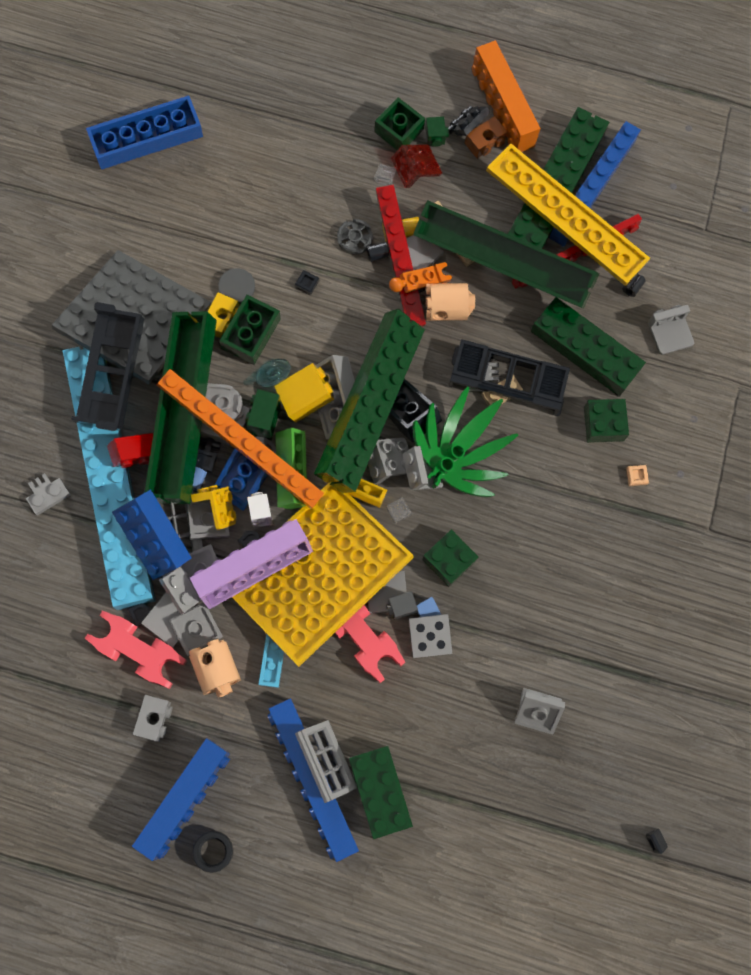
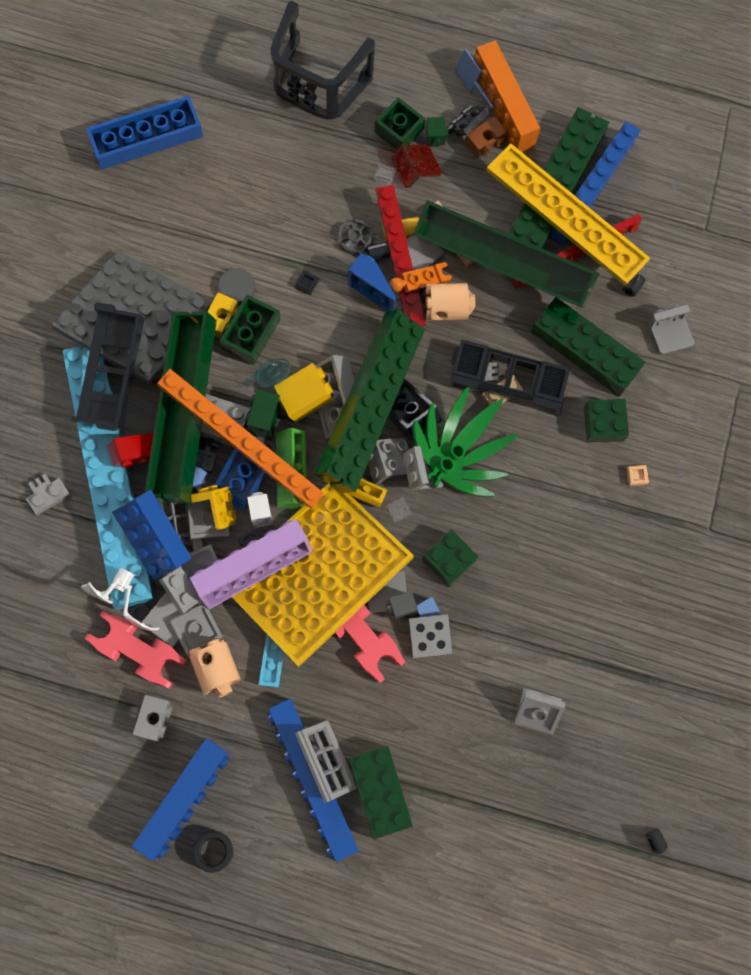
(120, 583): none -> white plant
(225, 398): light grey tile -> none
(282, 64): none -> black windscreen
(369, 281): none -> blue slope
(469, 74): none -> medium blue piece

